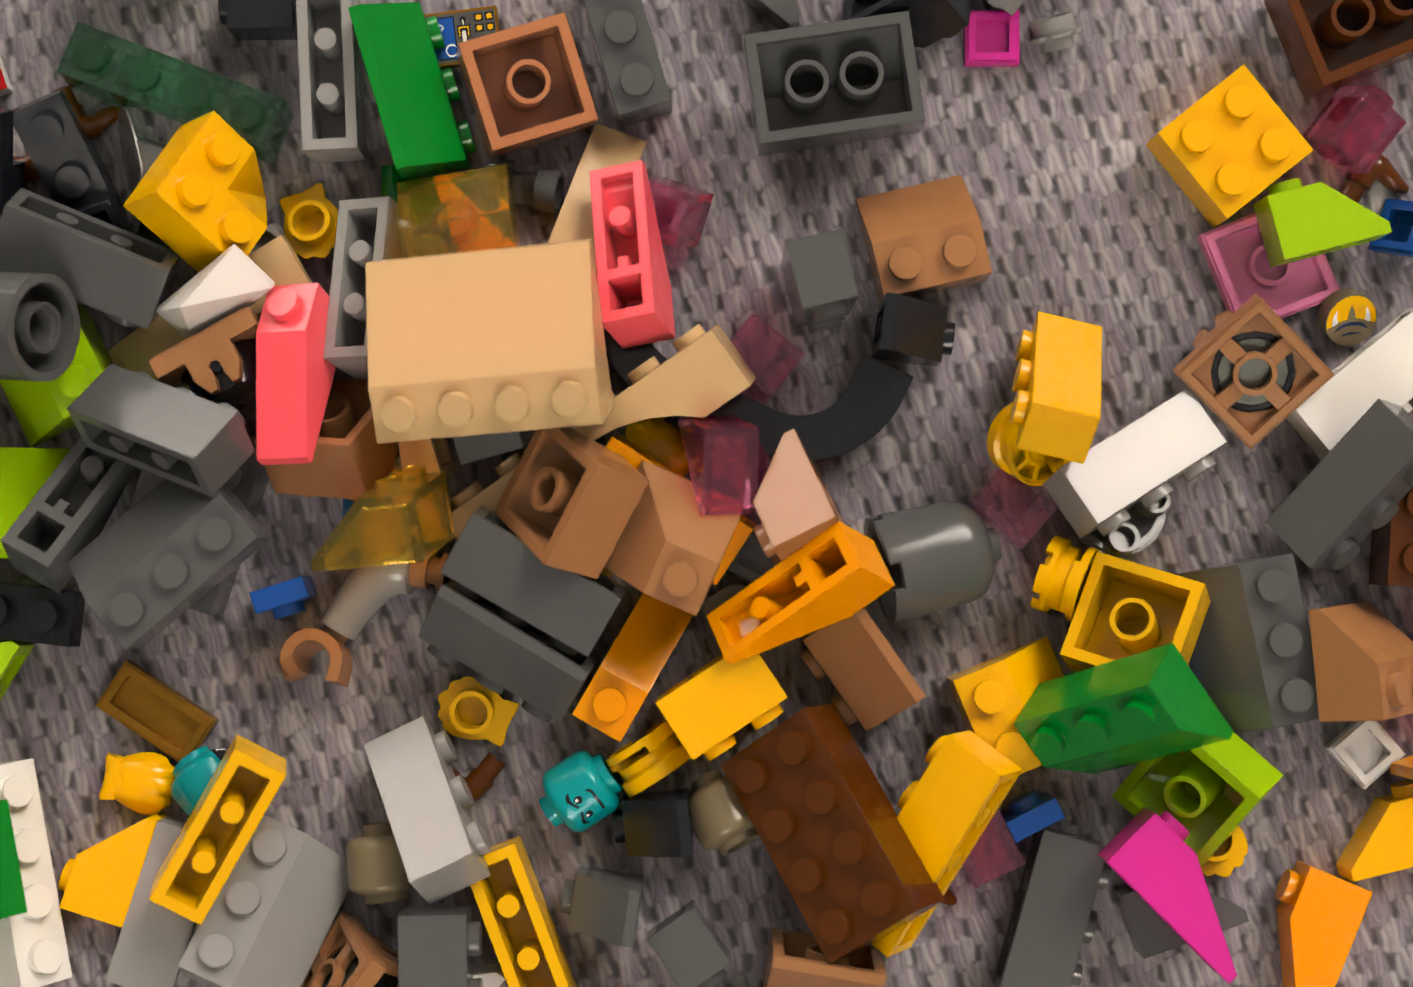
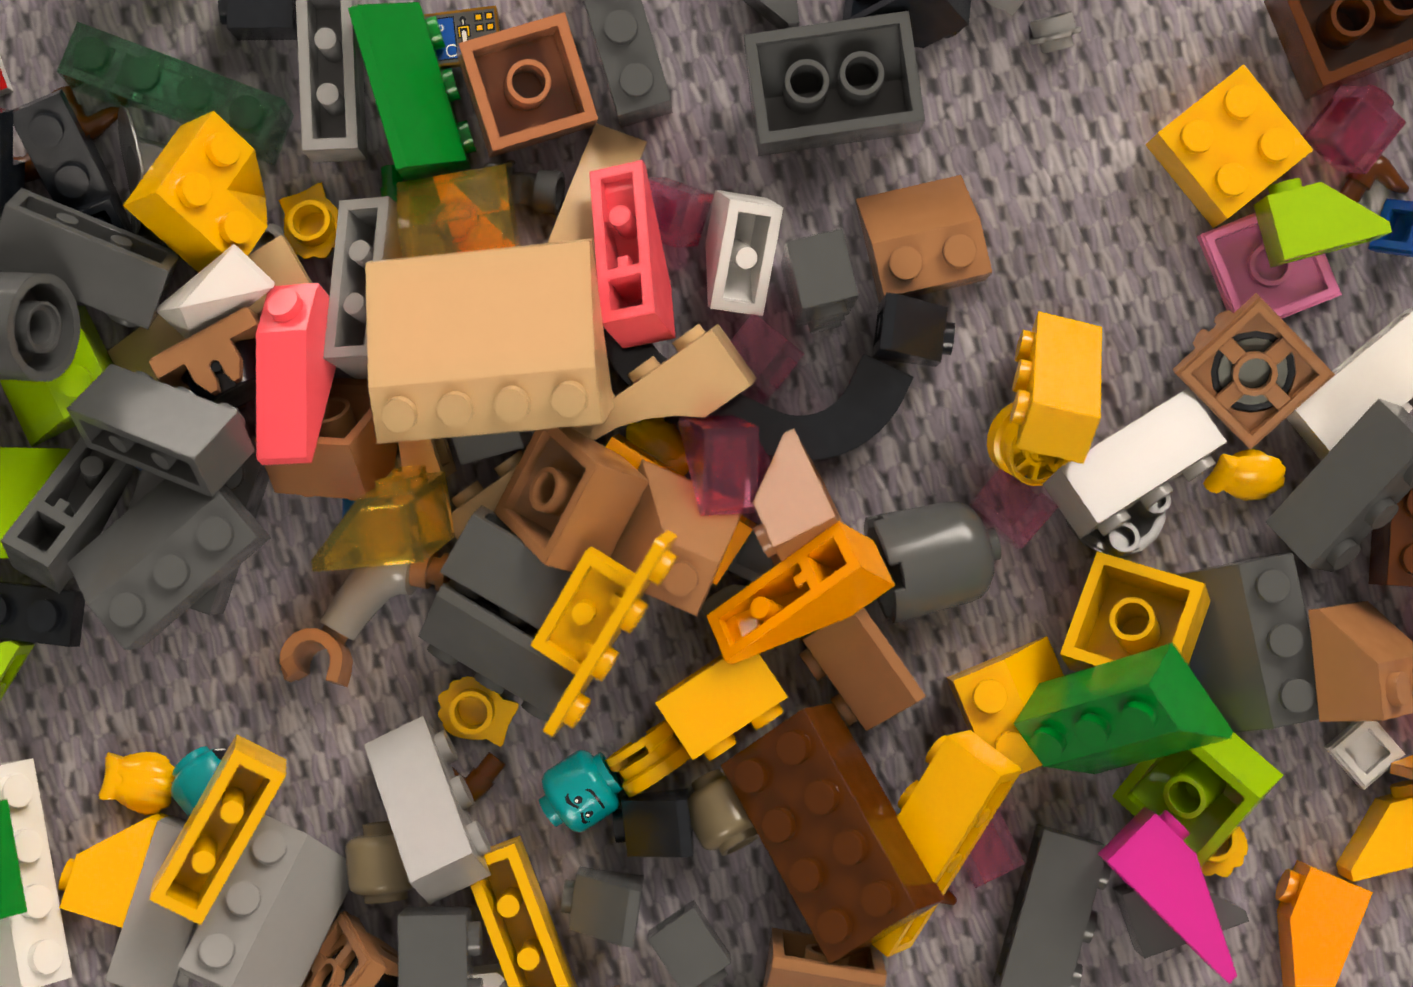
(156, 711): pearl gold tile -> none
(284, 598): blue plate -> none
(589, 618): none -> yellow bracket
(632, 666): light orange slope -> none
(740, 251): none -> white slope
(991, 39): dark pink tile -> none
(1031, 814): blue plate -> none
(1062, 577): yellow wheel -> none
(1247, 475): none -> yellow animal
(1347, 317): tile -> none

